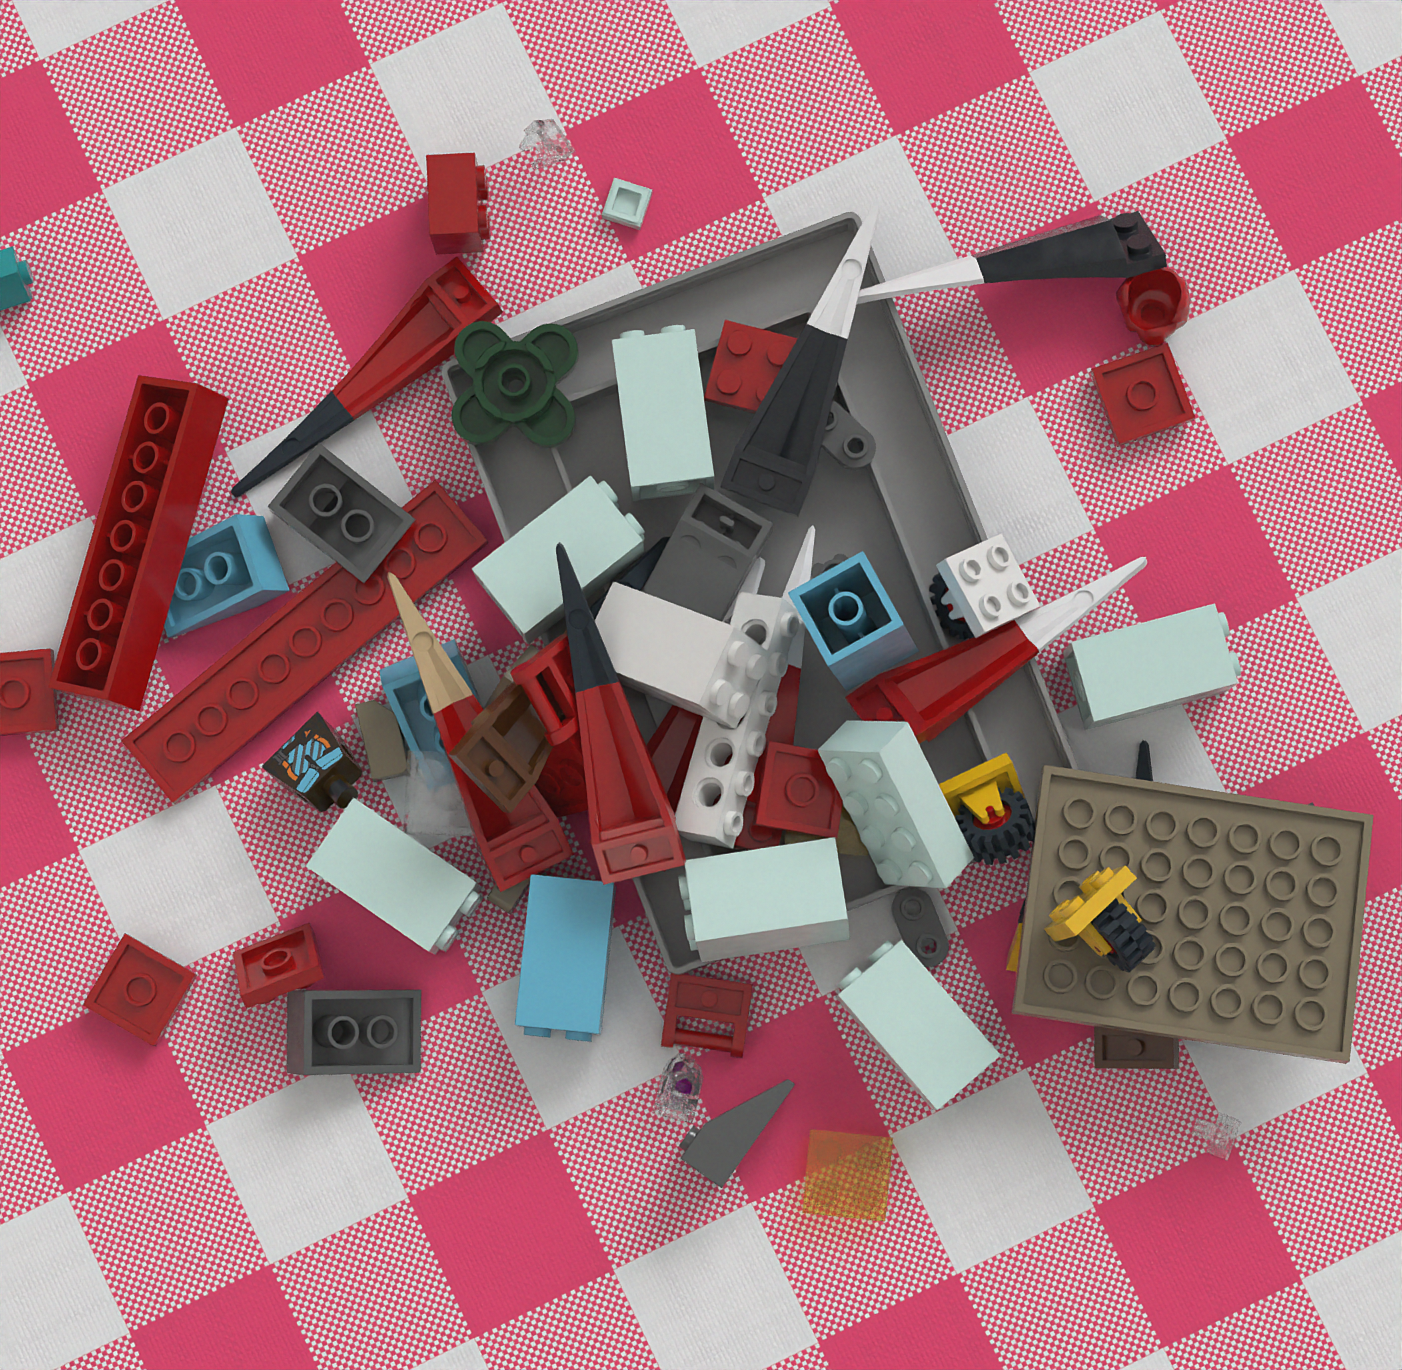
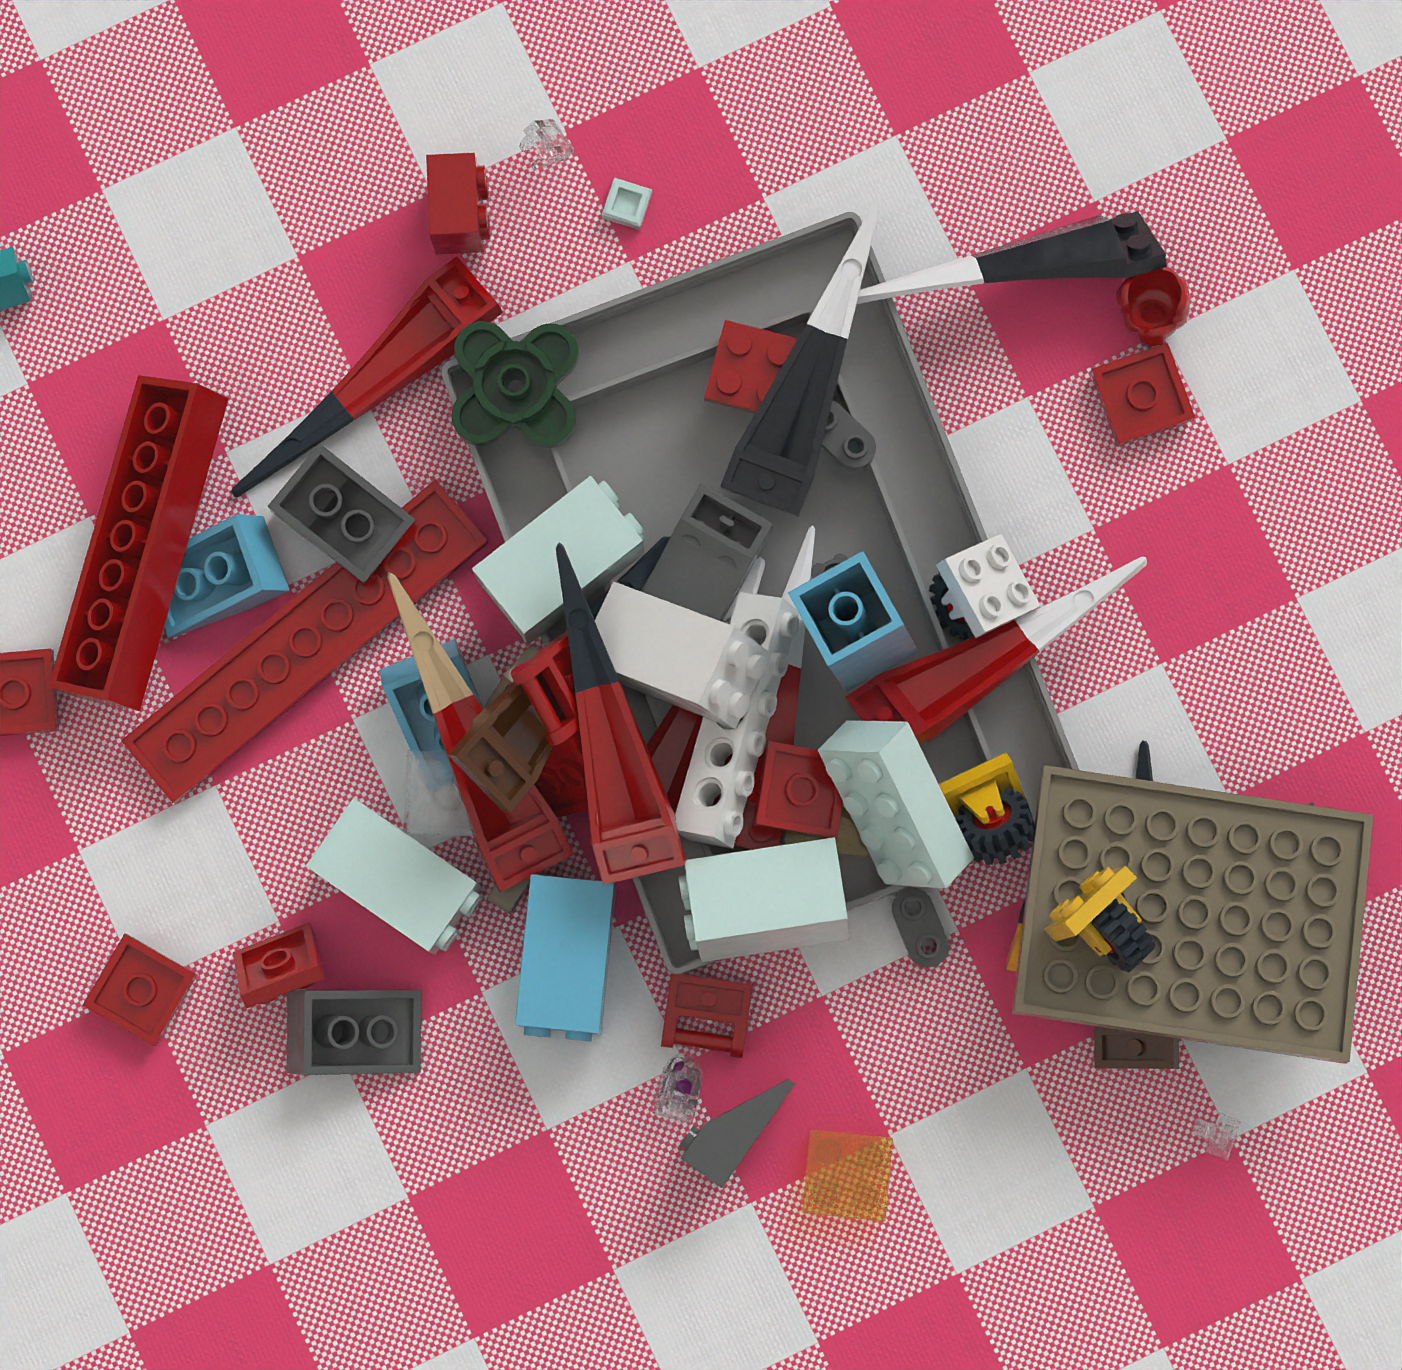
(316, 766): torso -> none
(382, 741): dark tan piece -> none
(663, 412): light aqua brick -> none
(916, 1024): light aqua brick -> none
(1151, 666): light aqua brick -> none

